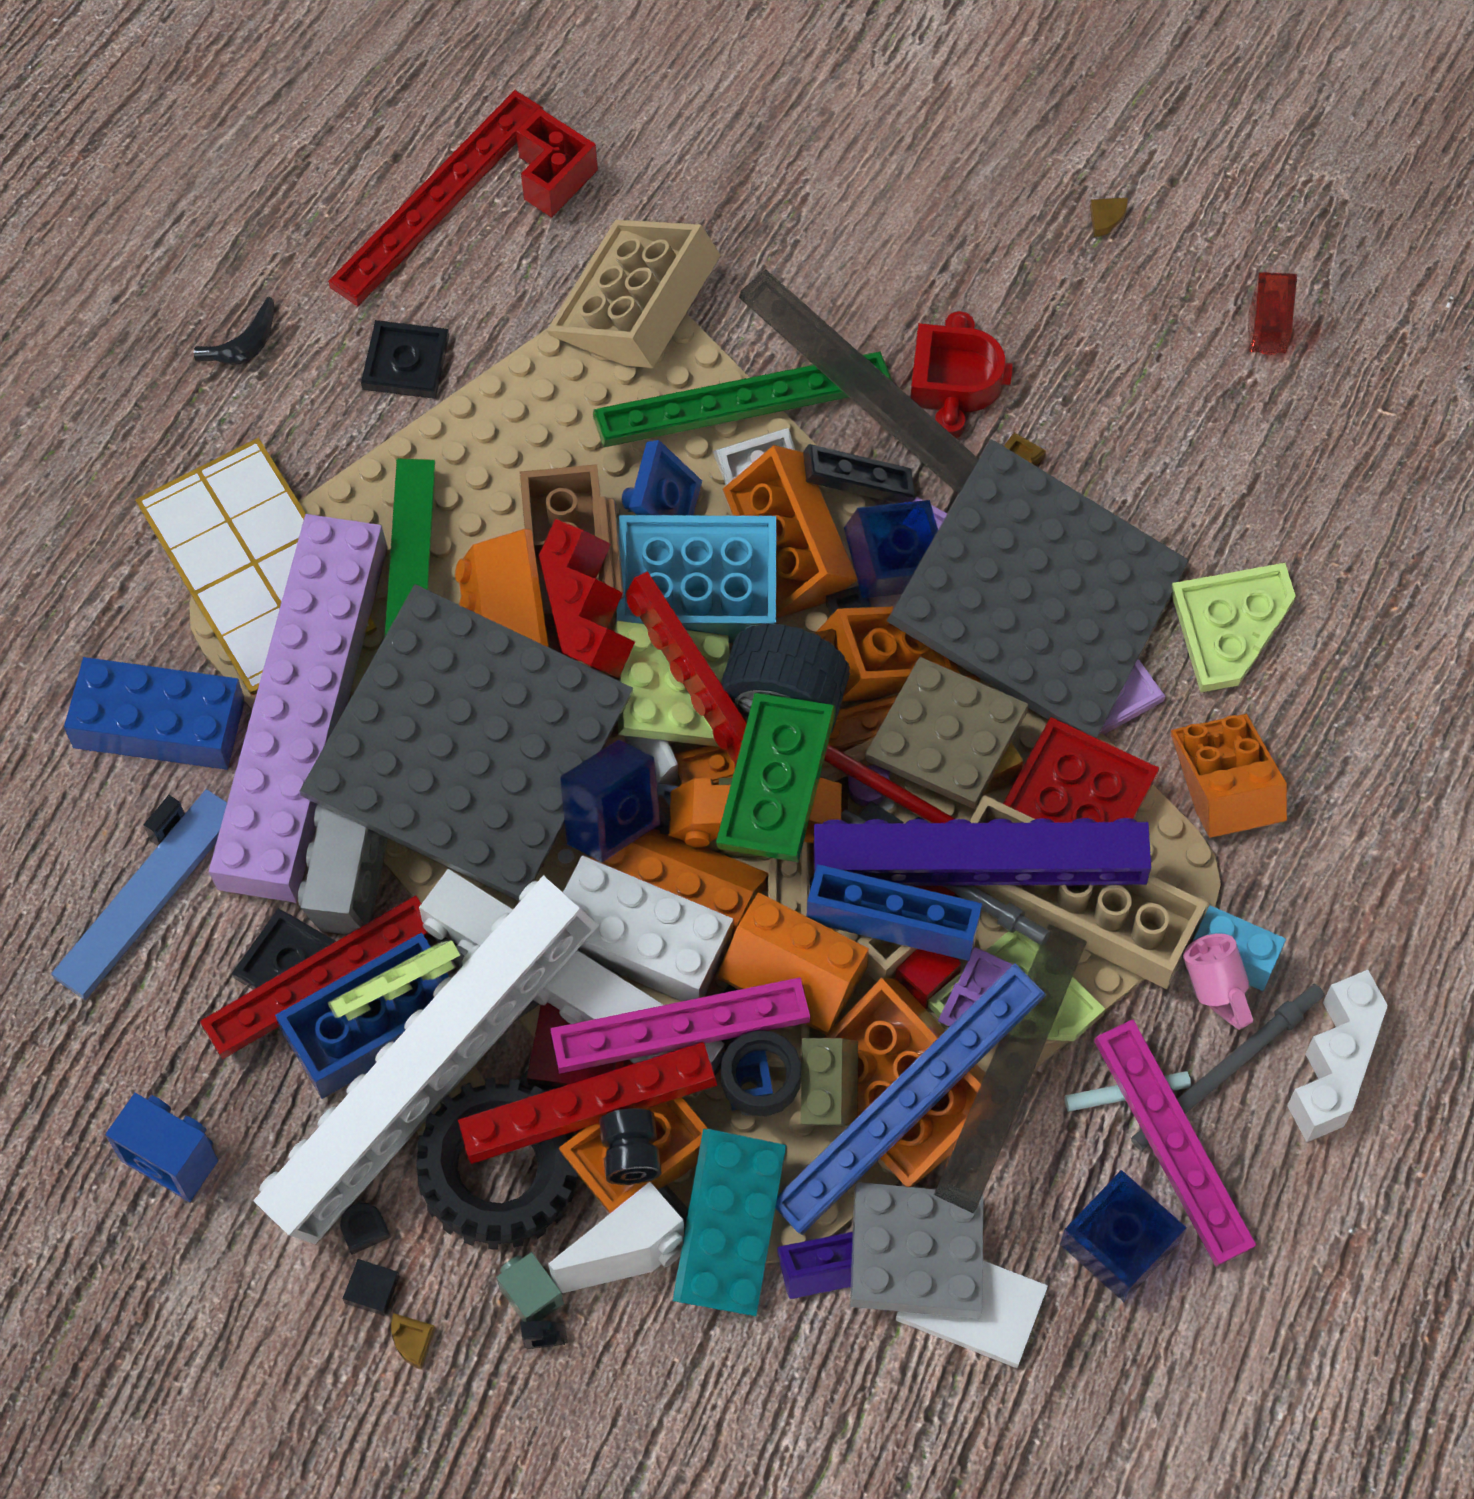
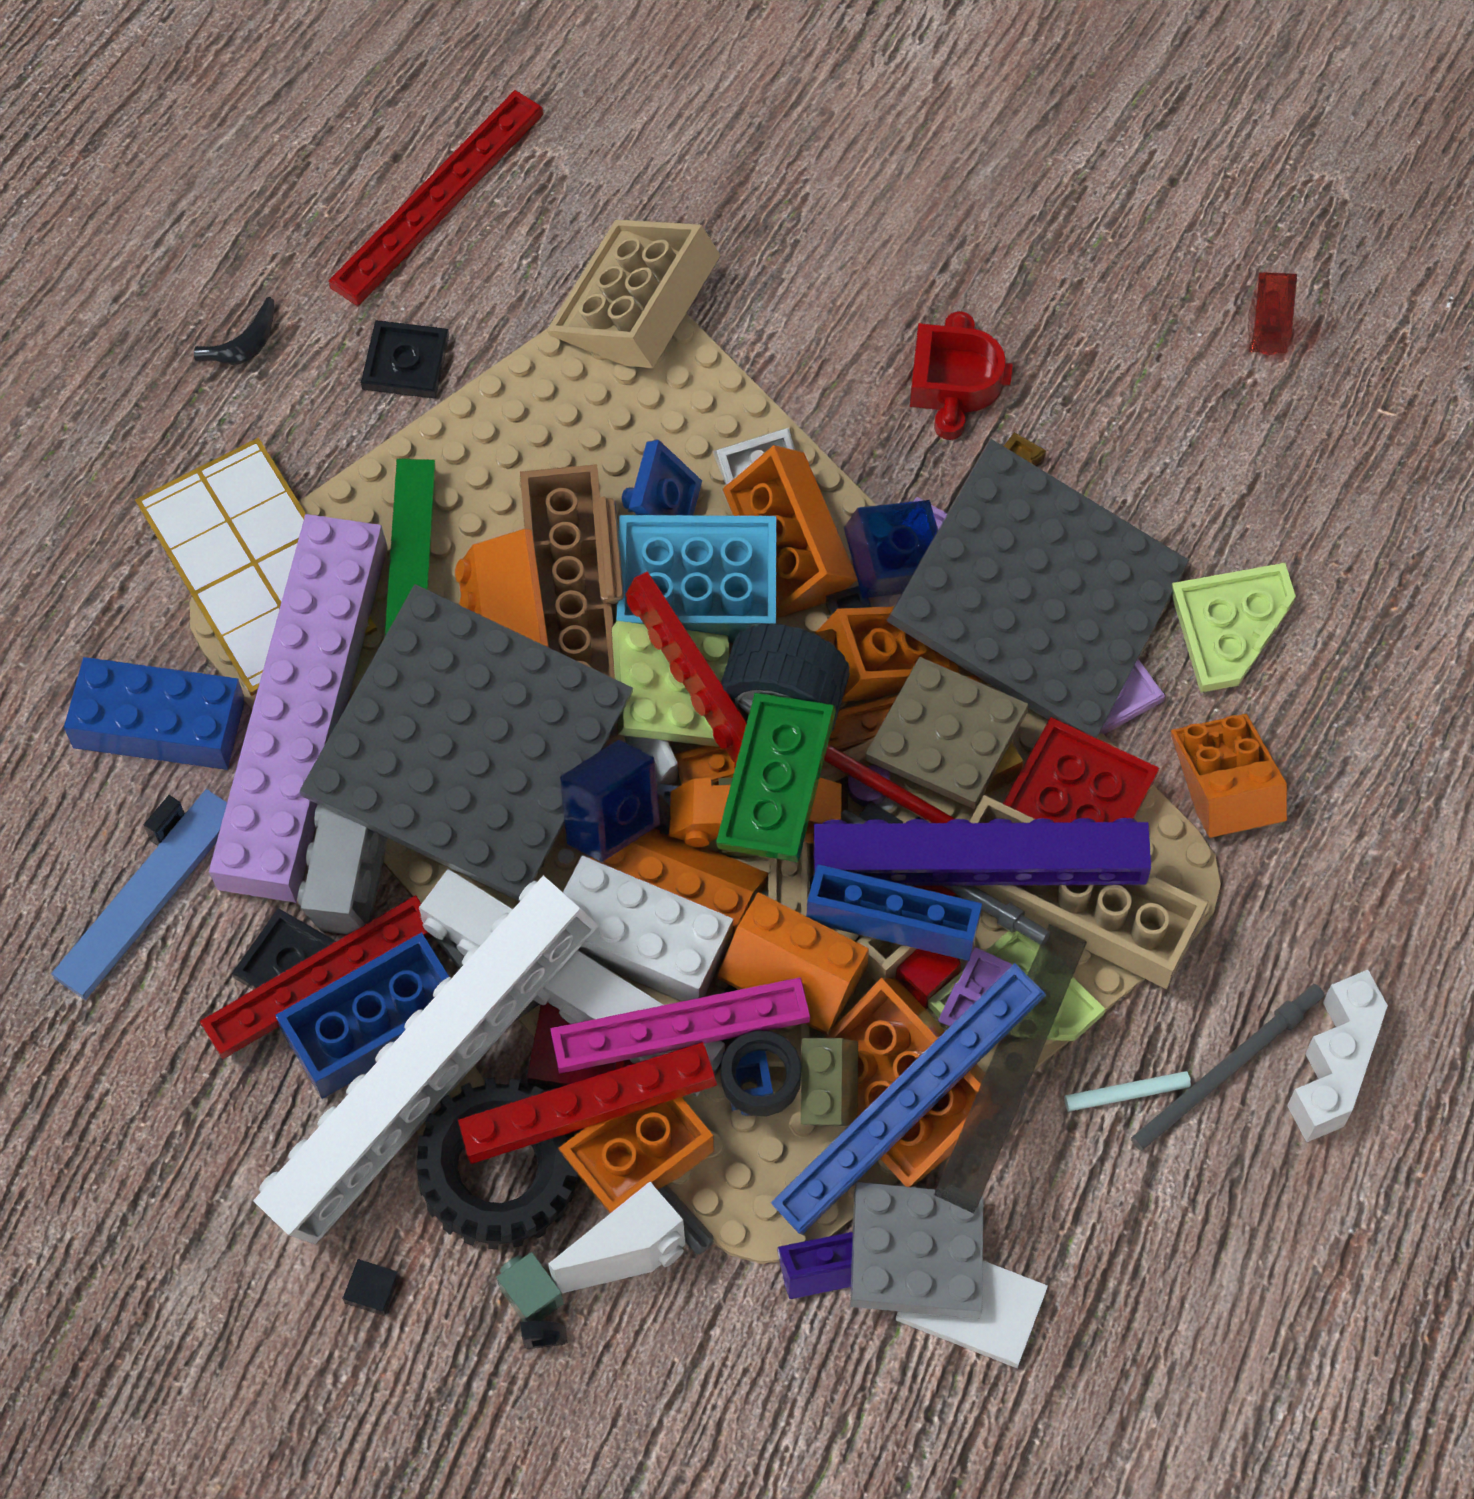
(162, 1145): blue brick -> none
(363, 1227): black tile -> none
(396, 980): yellowish green plate -> none
(411, 1339): pearl gold tile -> none
(557, 161): red brick -> none
(580, 601): red brick -> none
(629, 1141): black wheel -> none
(719, 403): green tile -> none
(729, 1222): teal plate -> none
(858, 474): black tile -> none
(859, 379): clear smoke tile -> none
(1107, 214): pearl gold tile -> none
(1122, 1235): clear blue brick -> none
(1174, 1143): dark pink plate -> none
(1219, 977): bright pink piece -> none
(1256, 945): medium azure brick -> none

